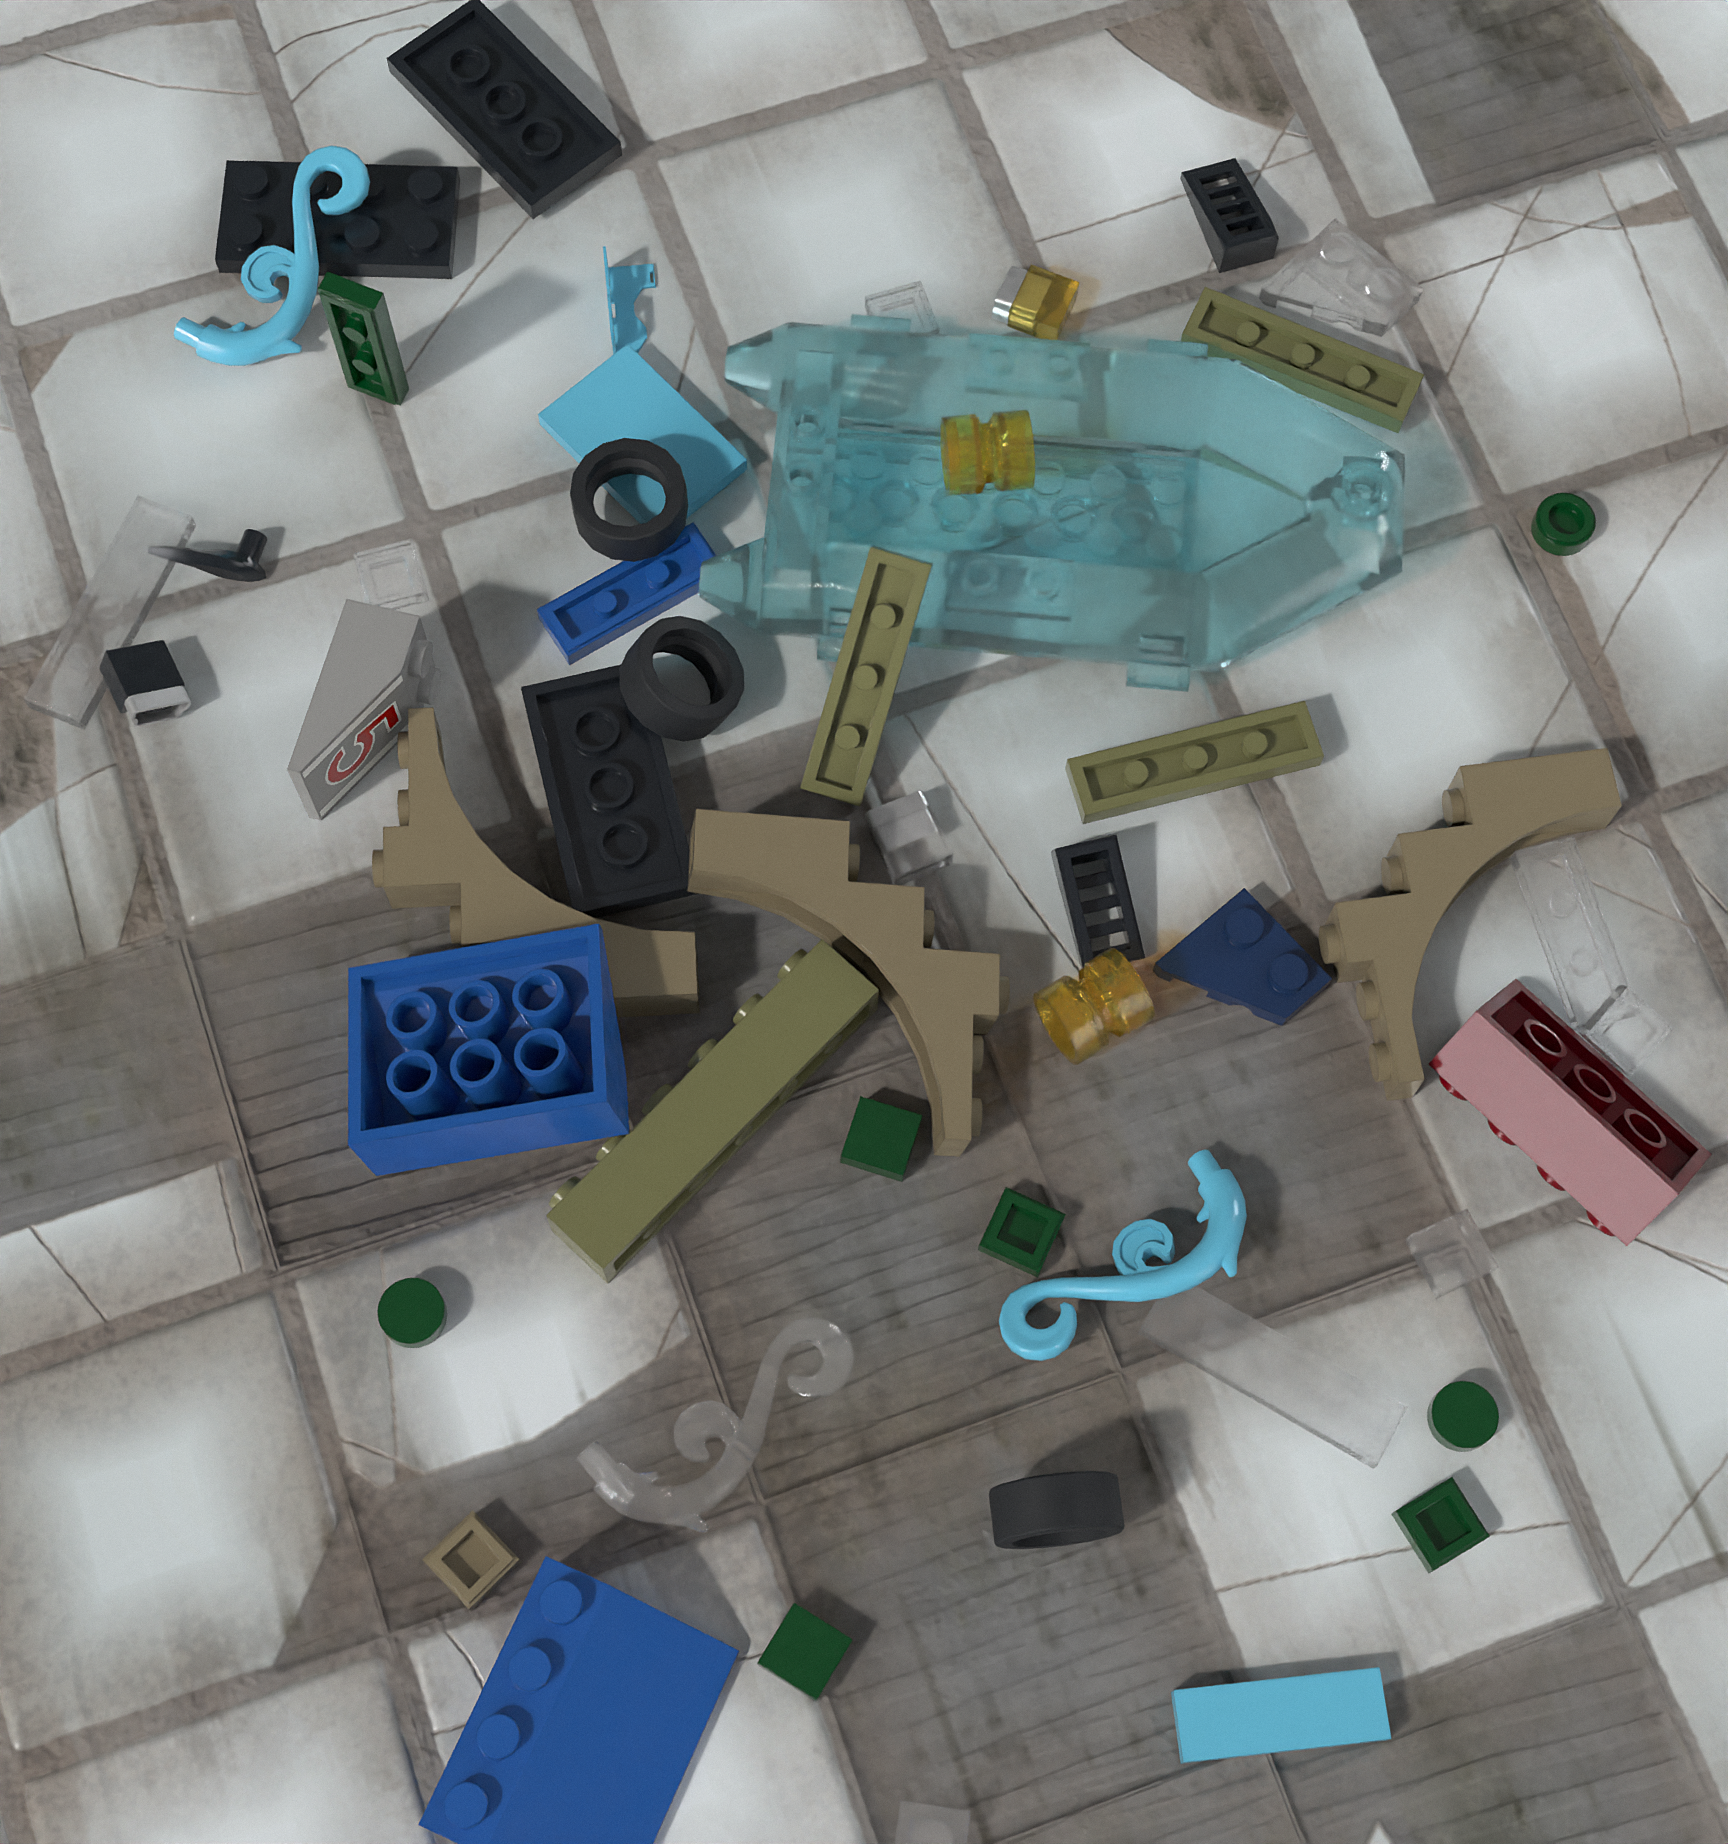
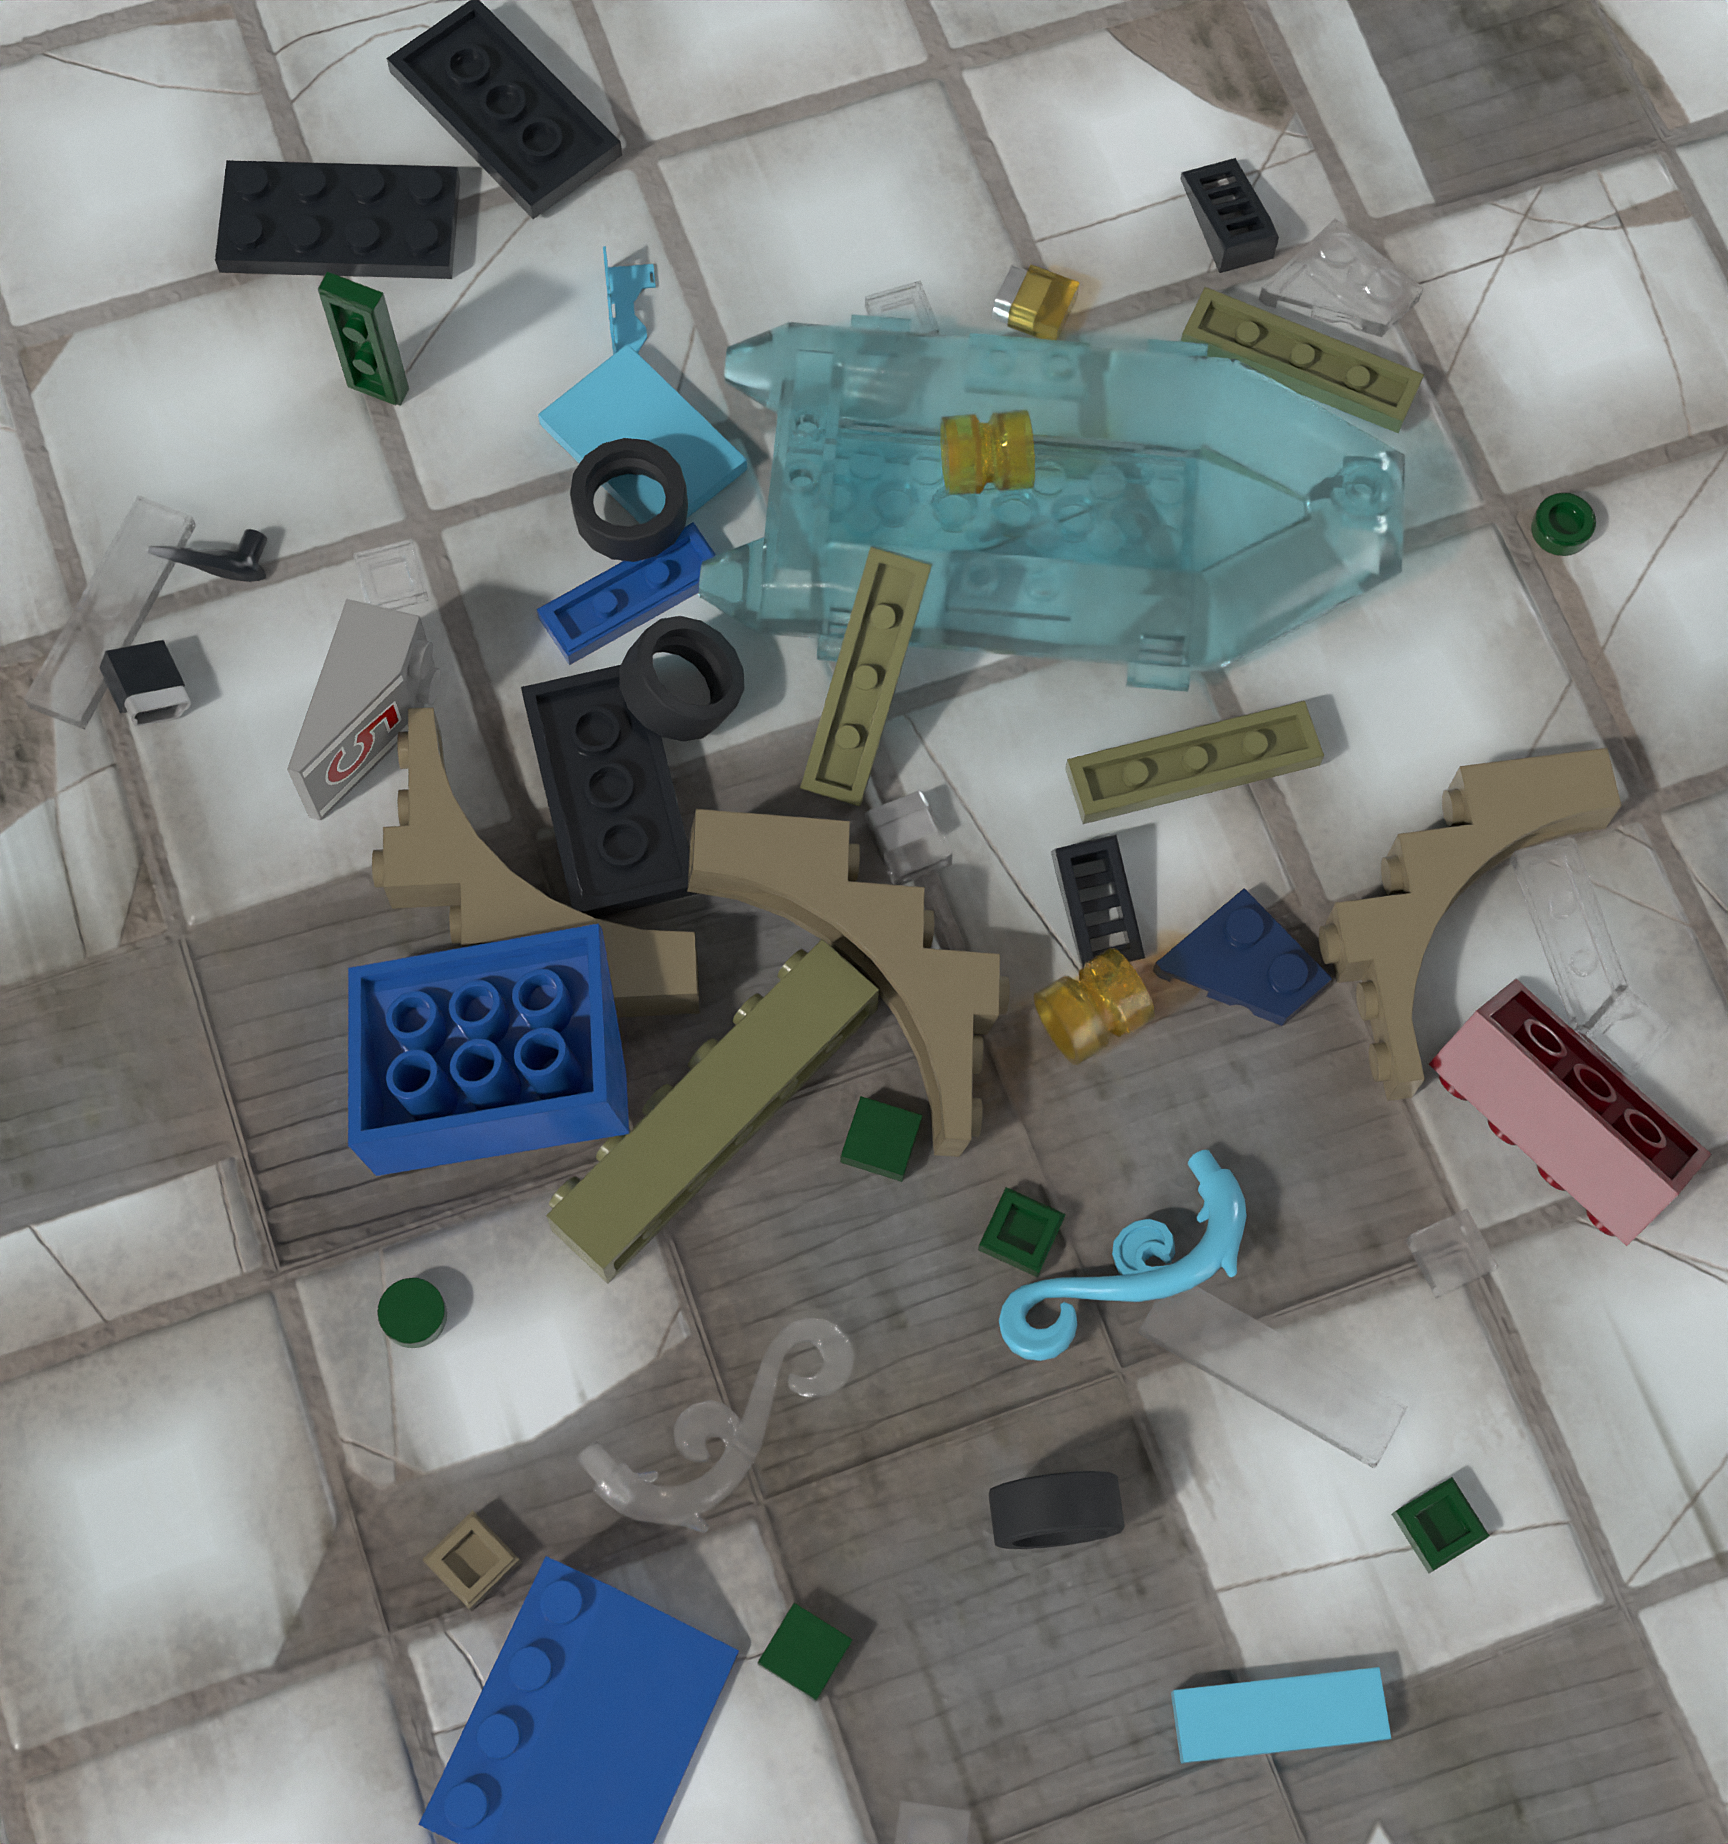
(267, 263): medium azure plant -> none
(1463, 1416): dark green tile -> none

